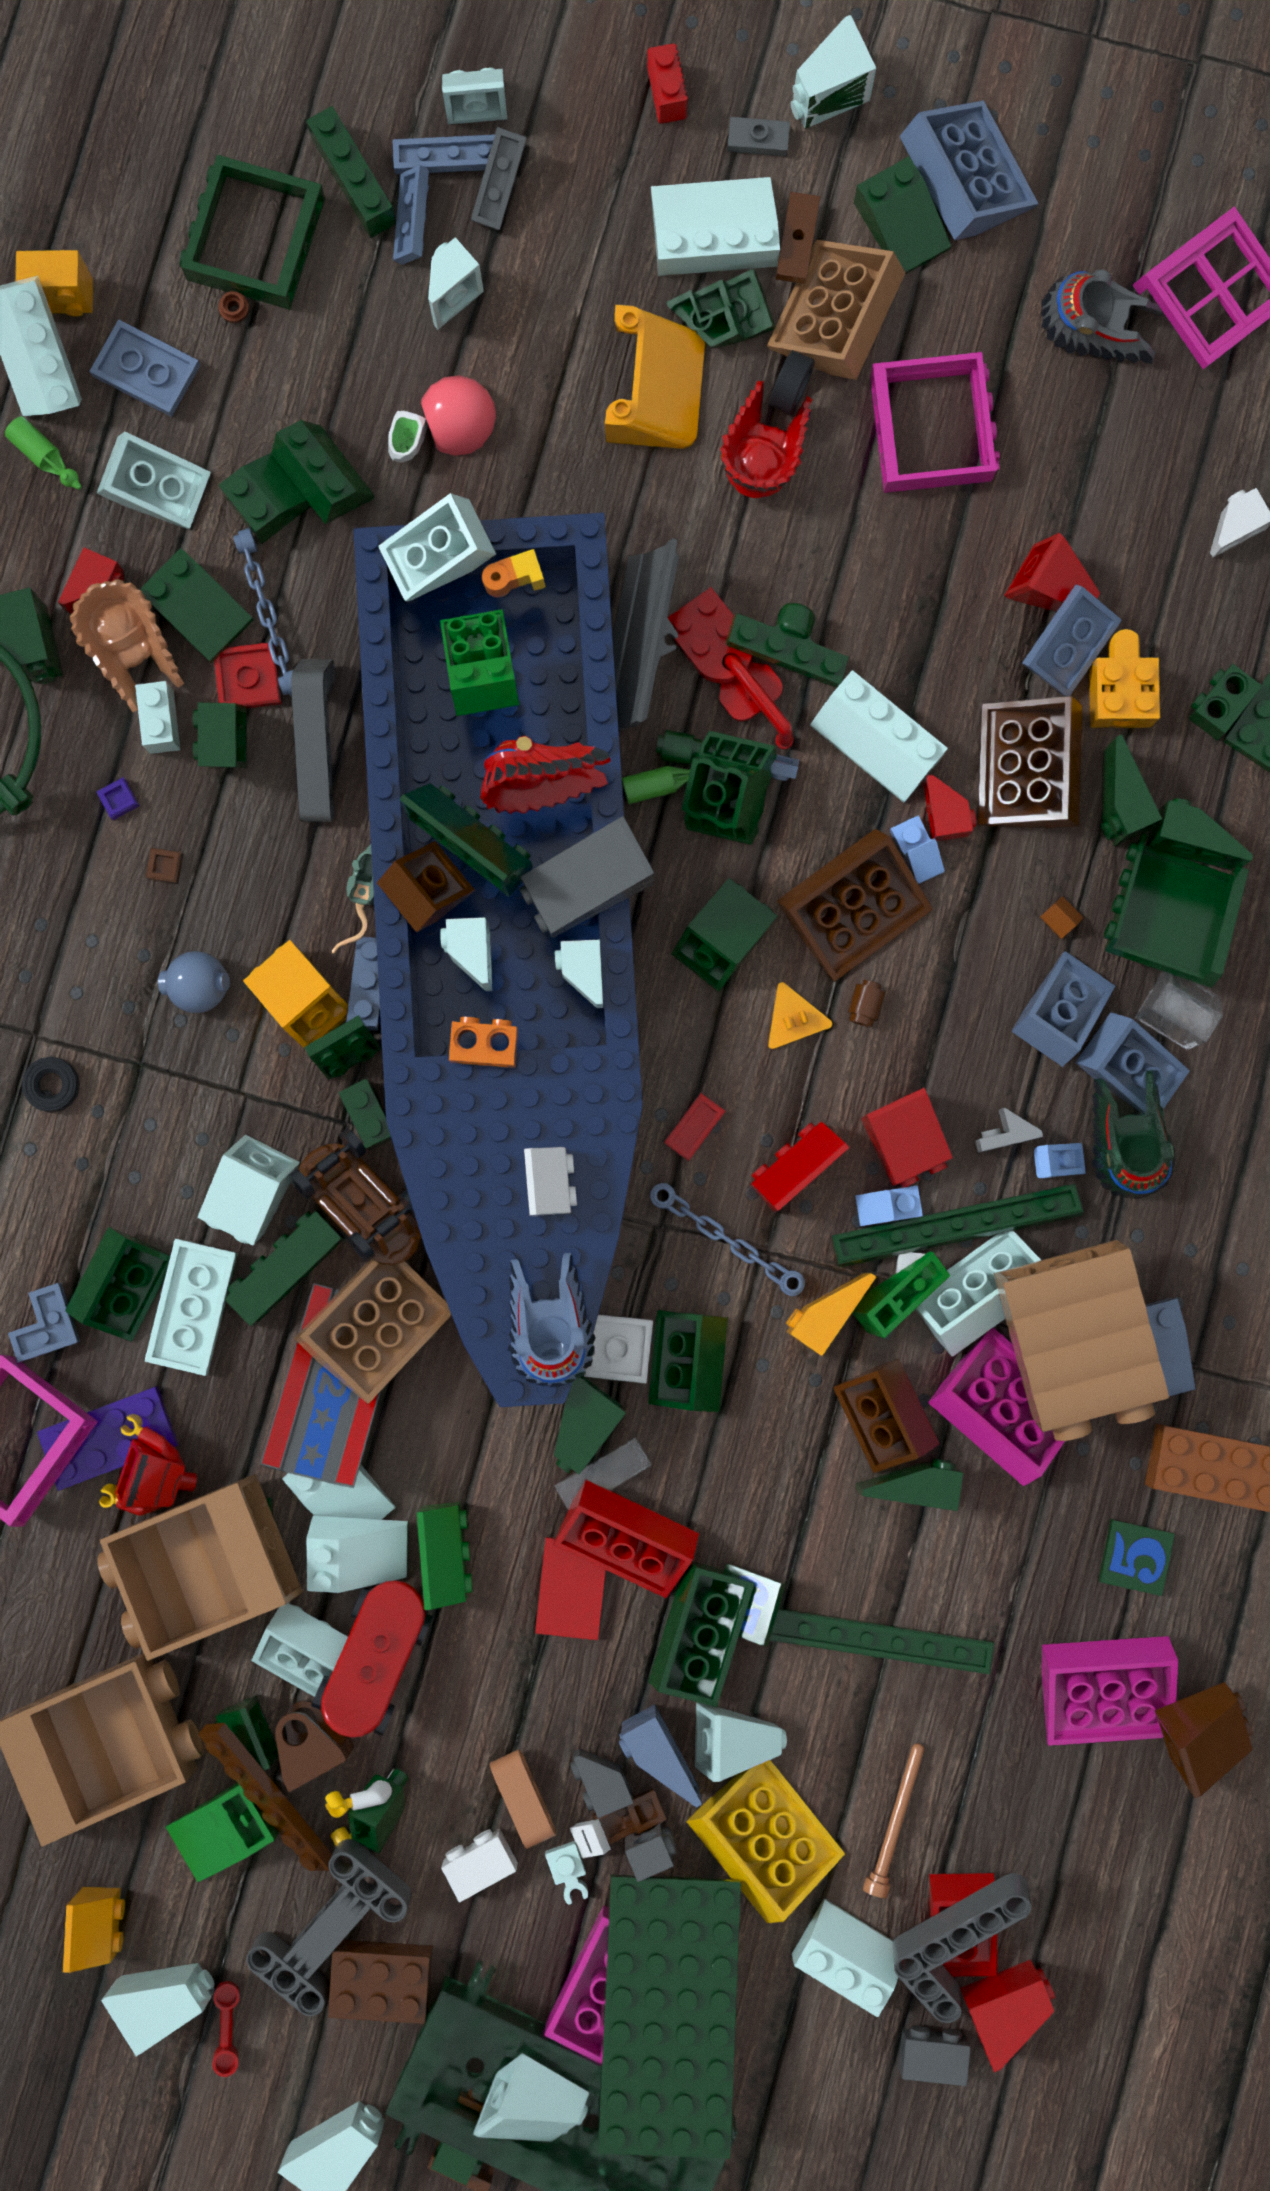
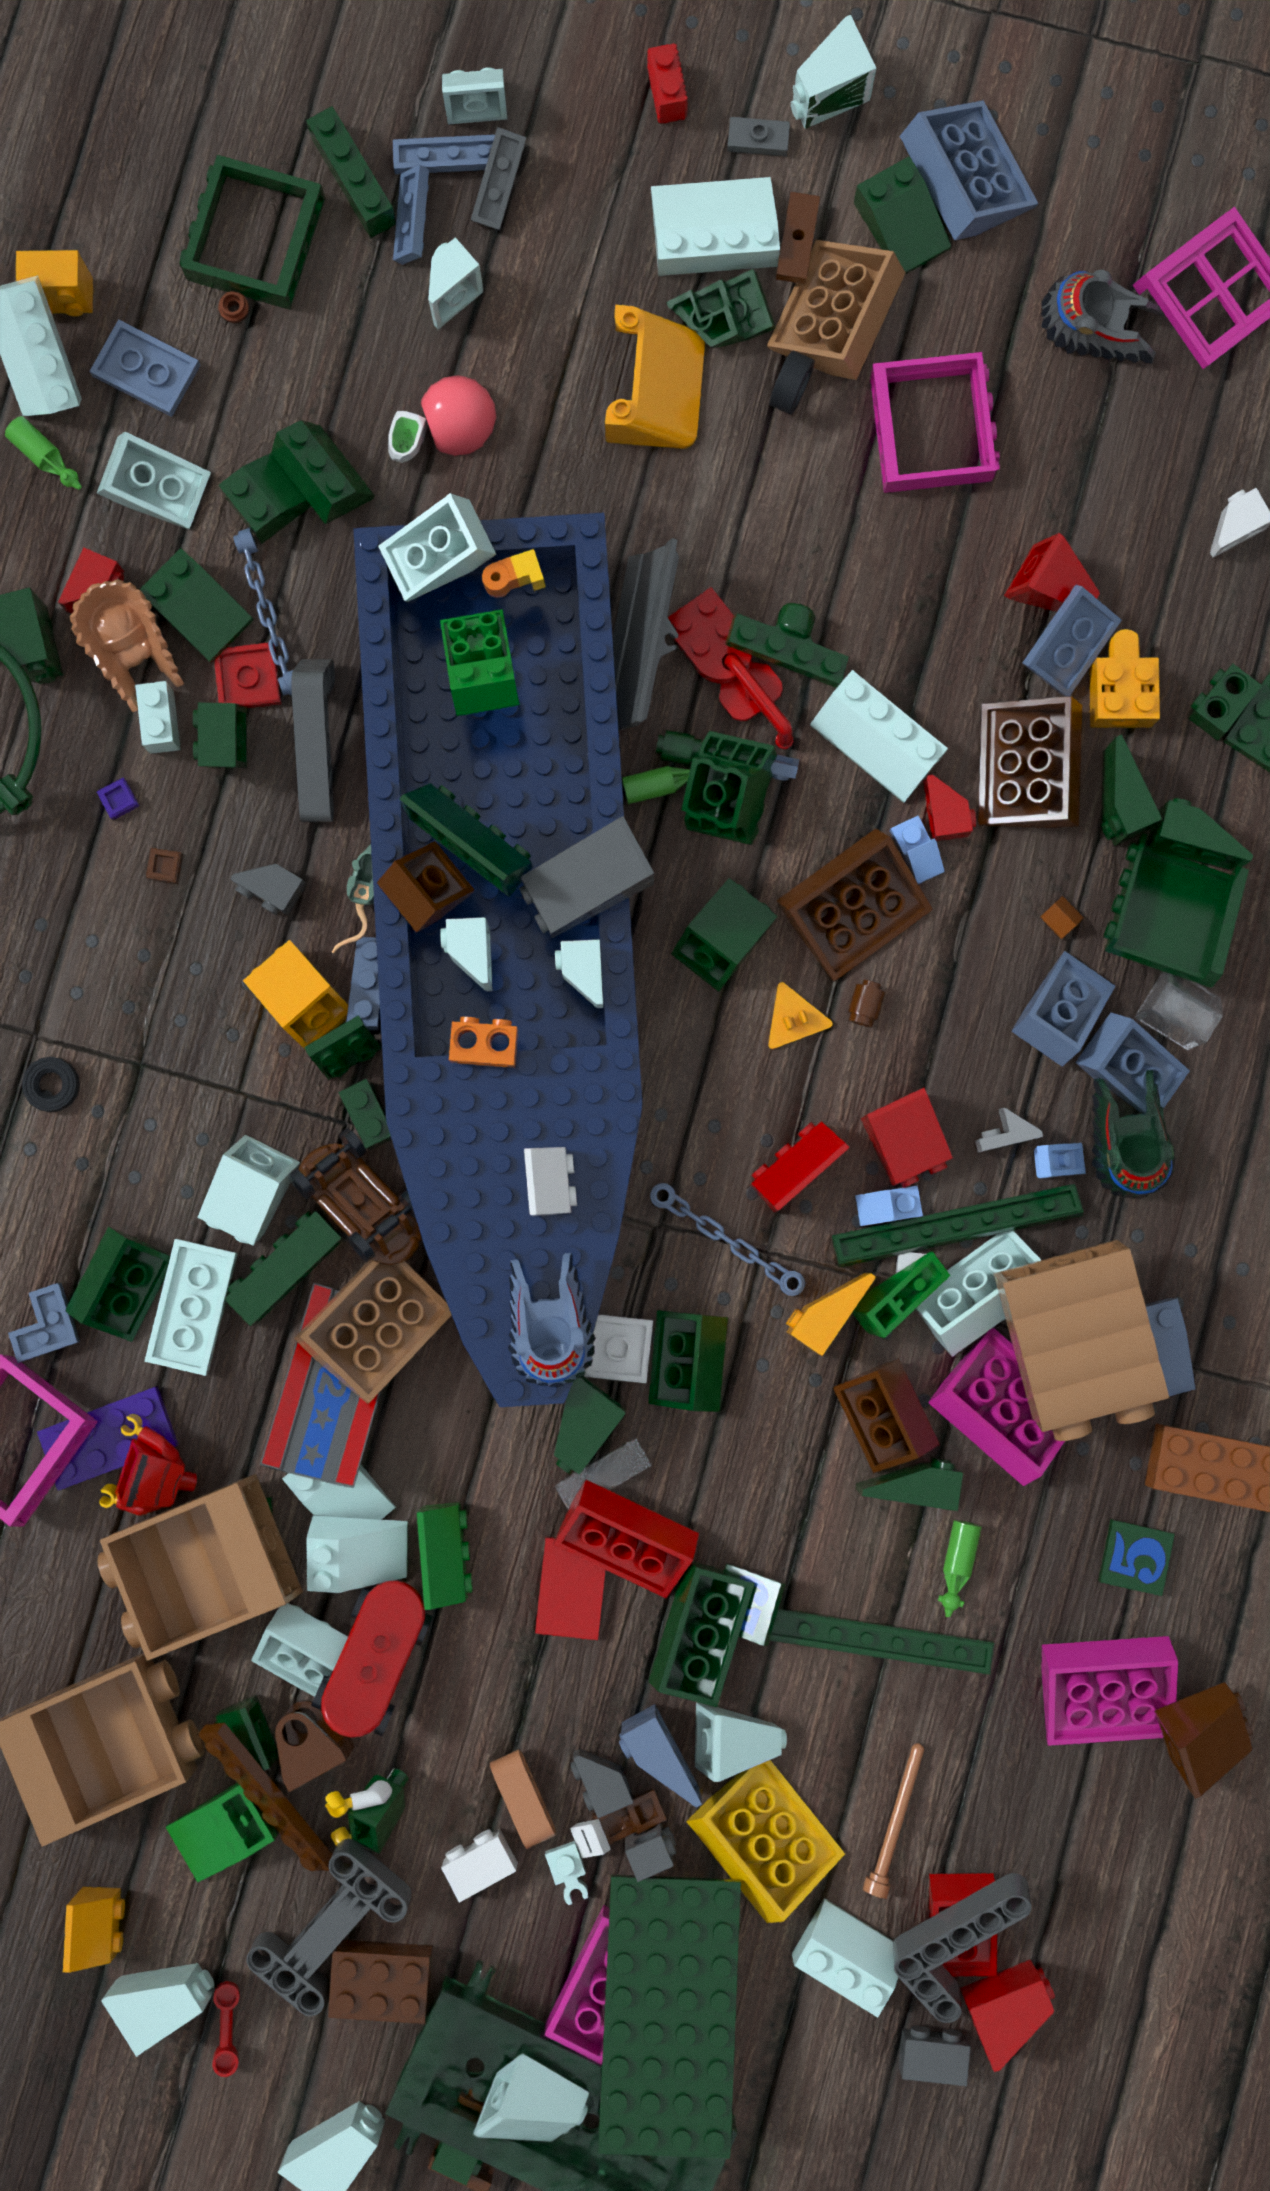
(194, 982): sand blue brick -> none
(272, 885): none -> dark grey slope
(535, 775): red piece -> none
(694, 1127): red tile -> none
(762, 456): red piece -> none
(959, 1562): none -> bright green wheel

